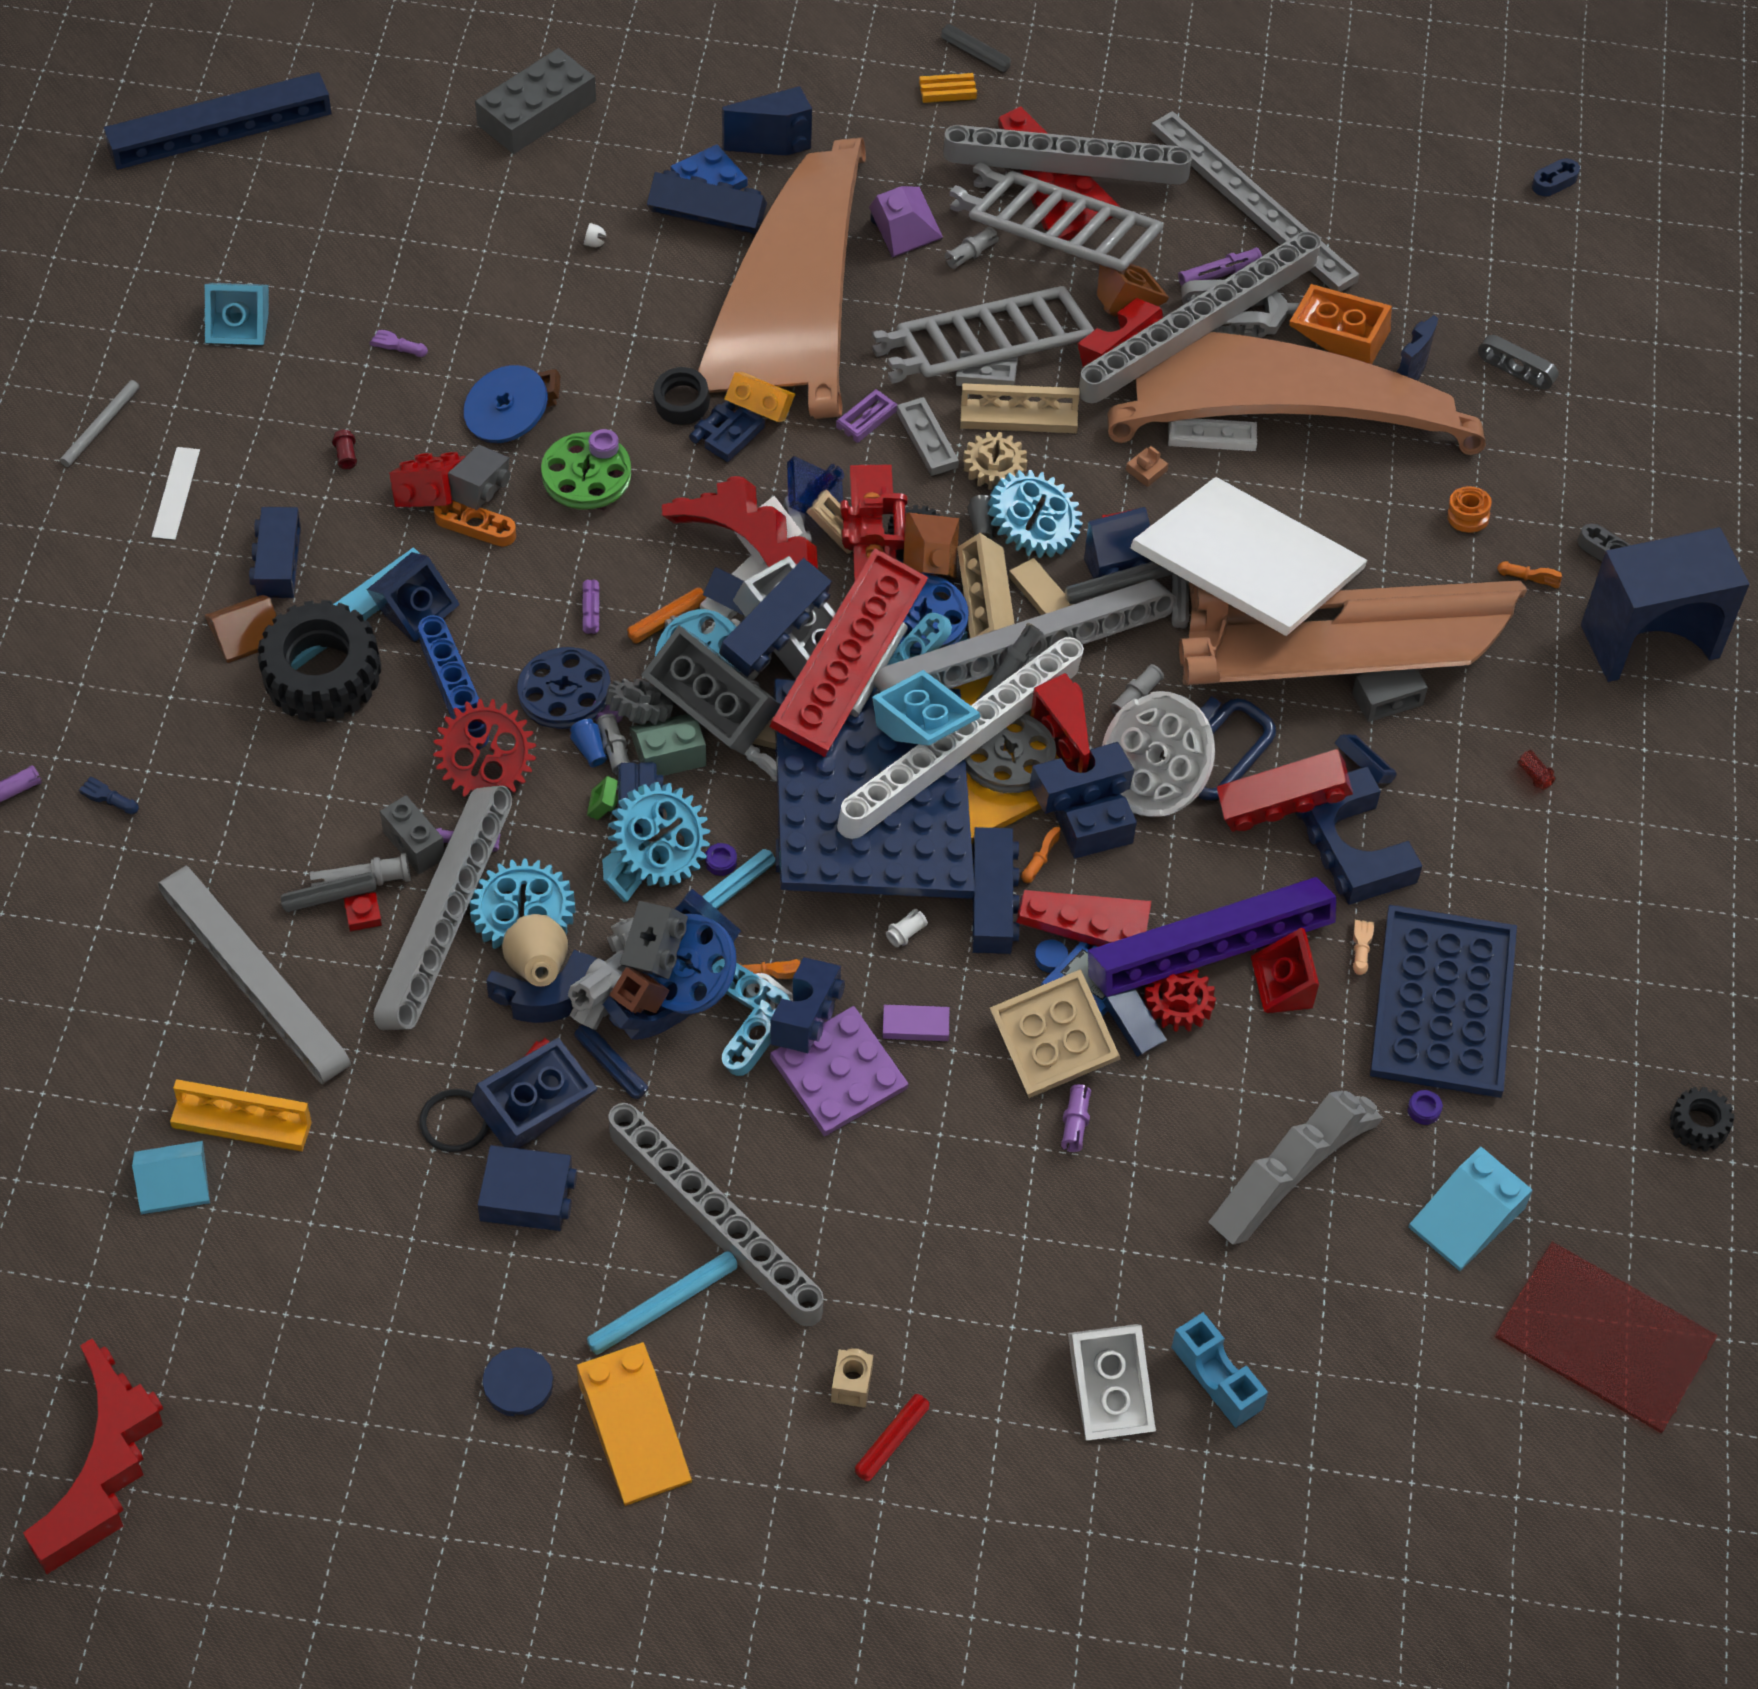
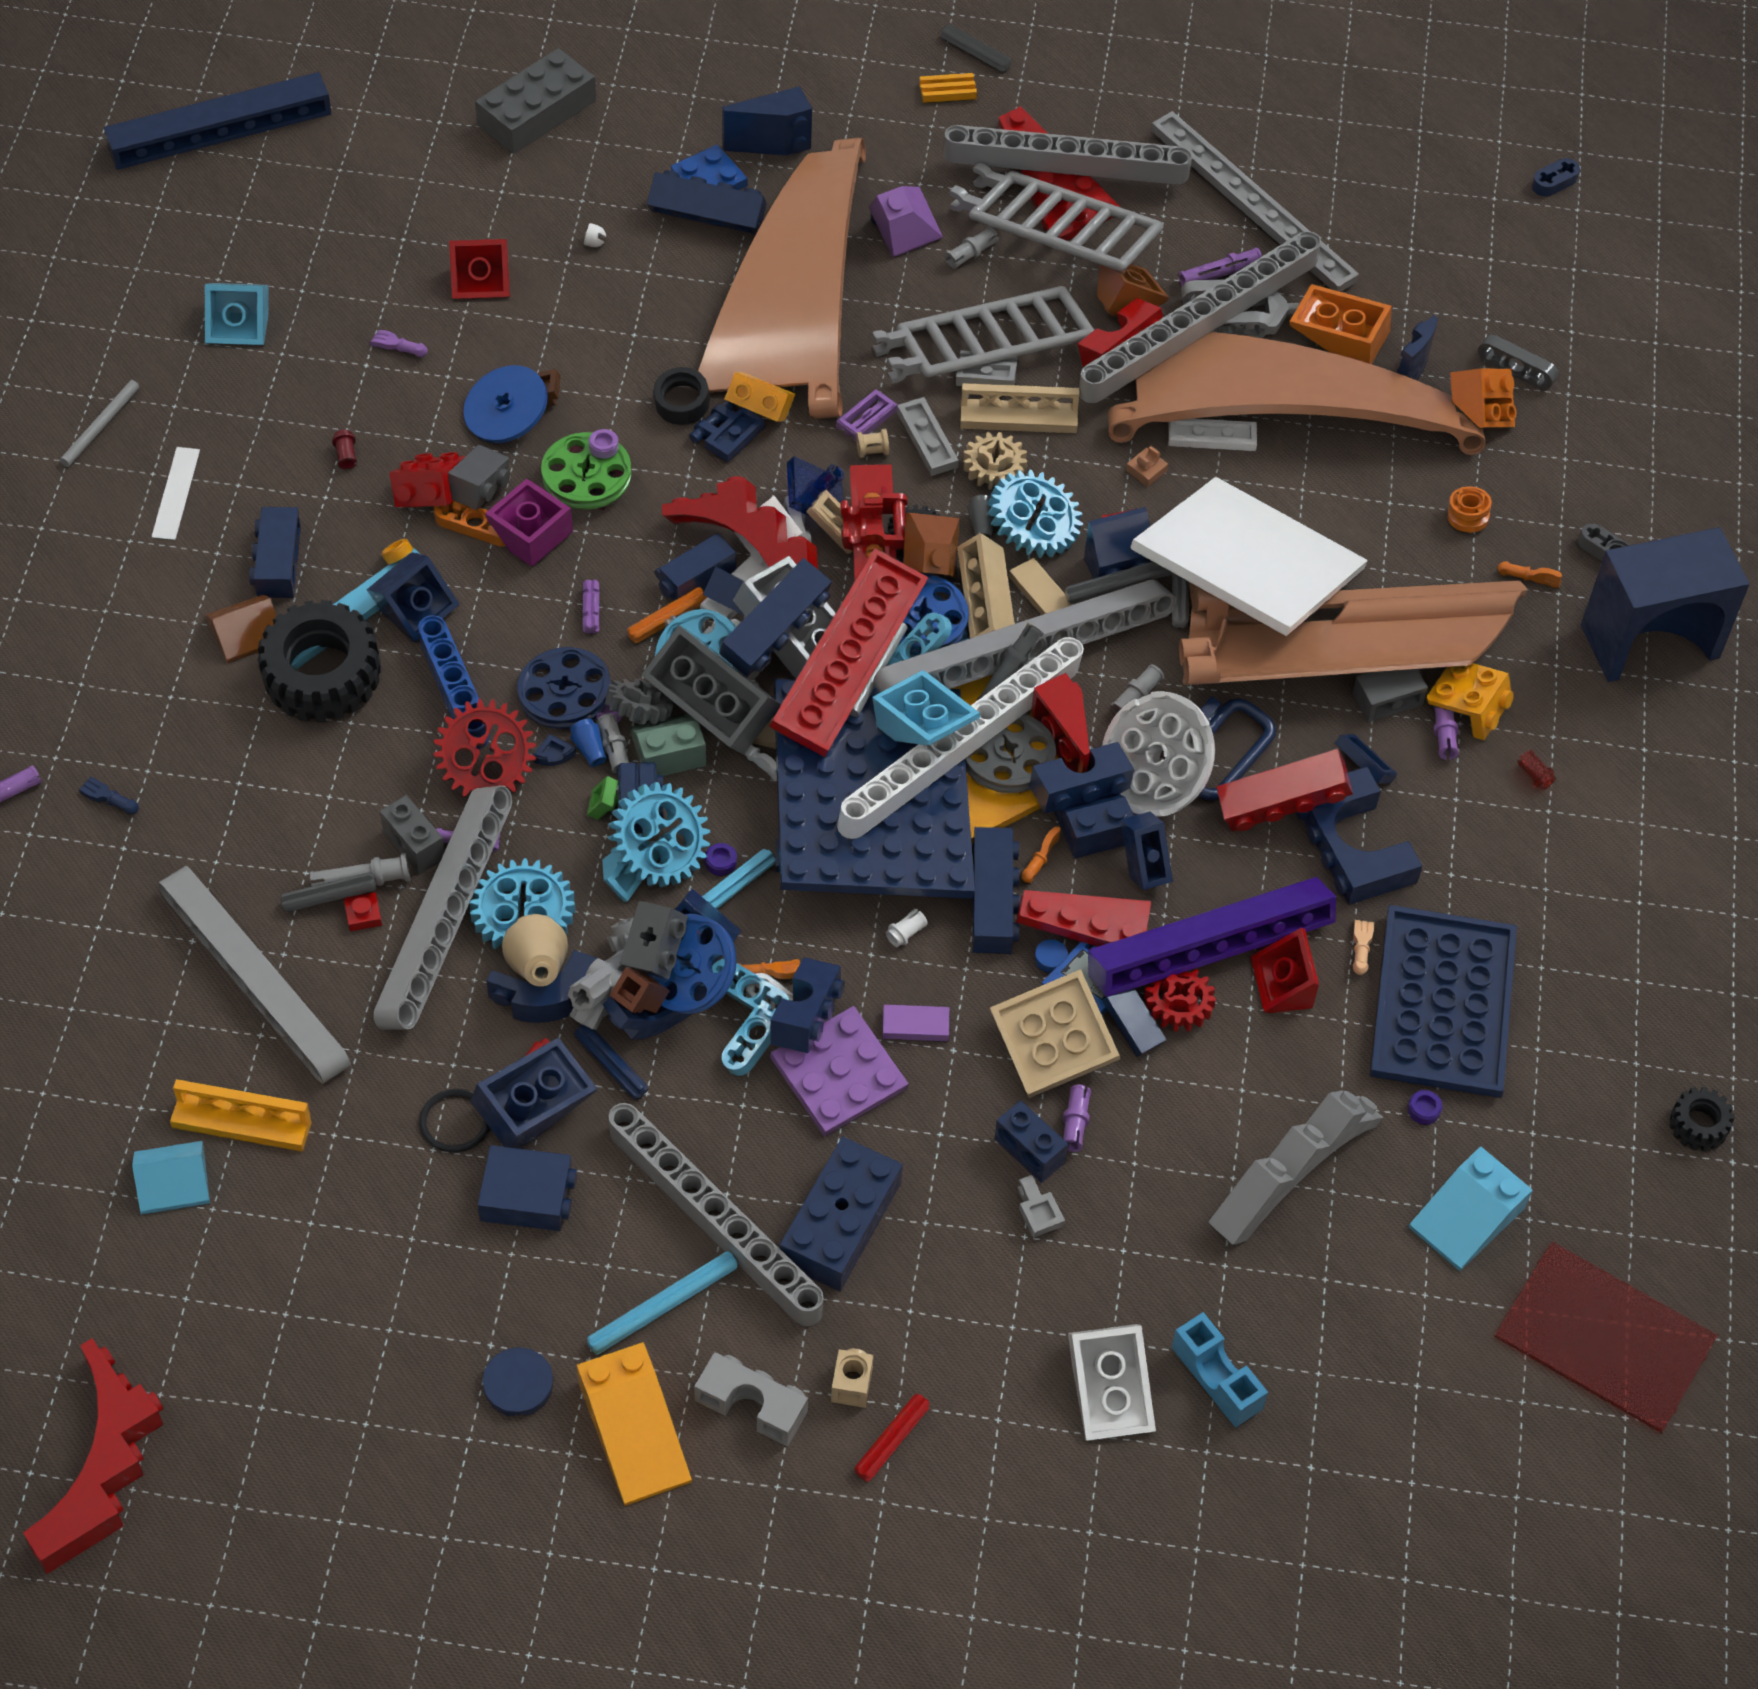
(397, 551): none -> light orange tile
(479, 268): none -> red slope
(530, 521): none -> magenta slope
(554, 752): none -> dark blue tile
(695, 567): none -> dark blue brick
(729, 1381): none -> light grey arch
(842, 1212): none -> dark blue brick
(866, 446): none -> tan bush
(1031, 1141): none -> dark blue brick
(1038, 1210): none -> light grey plate
(1146, 850): none -> dark blue brick
(1446, 731): none -> medium lavender pin
(1475, 692): none -> light orange bracket
(1485, 396): none -> orange slope

